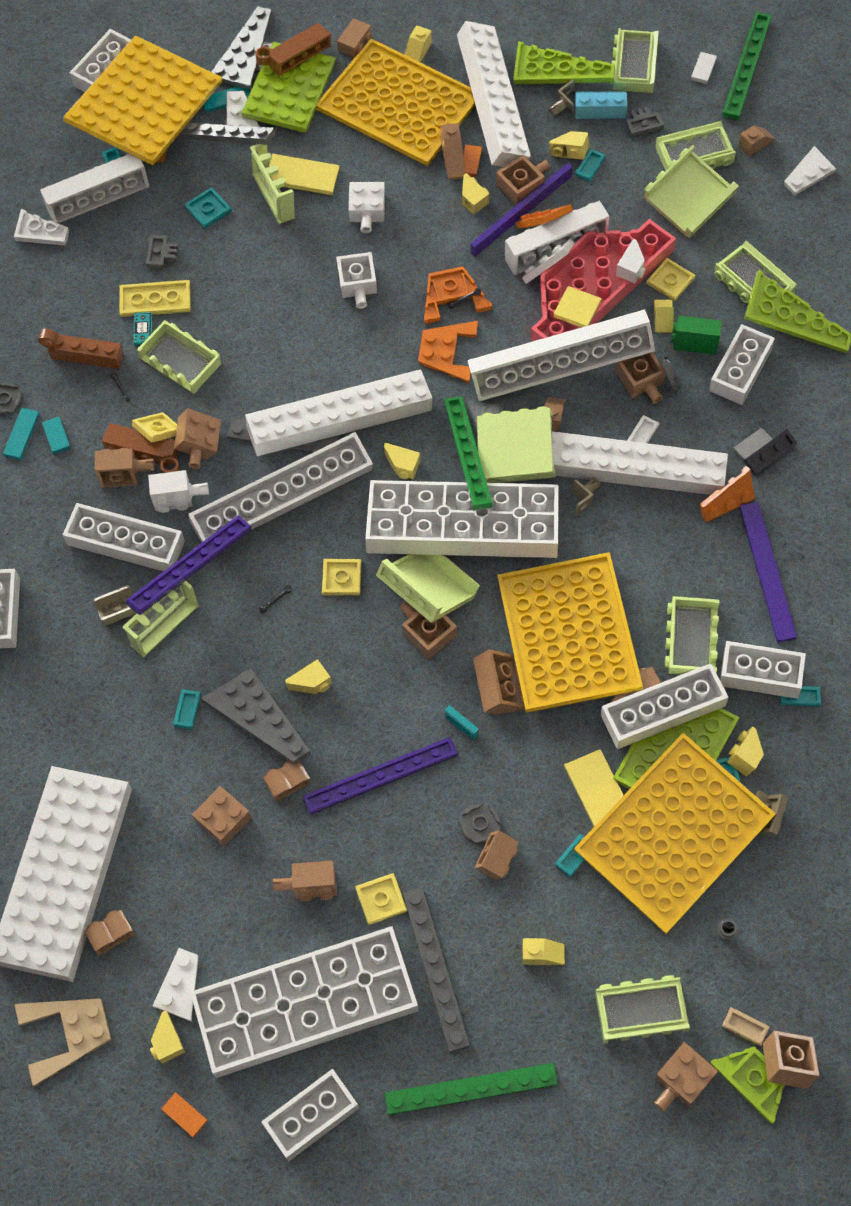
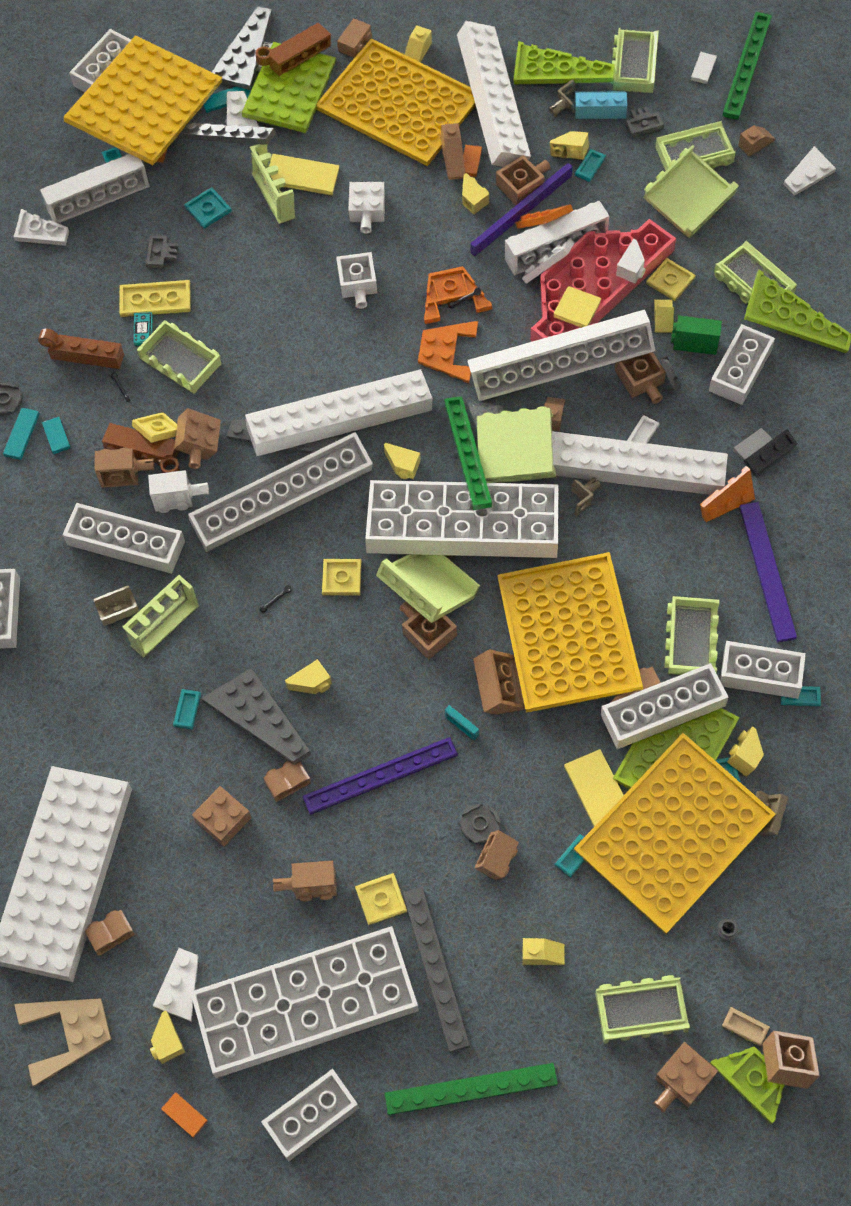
(188, 565): dark purple tile -> none

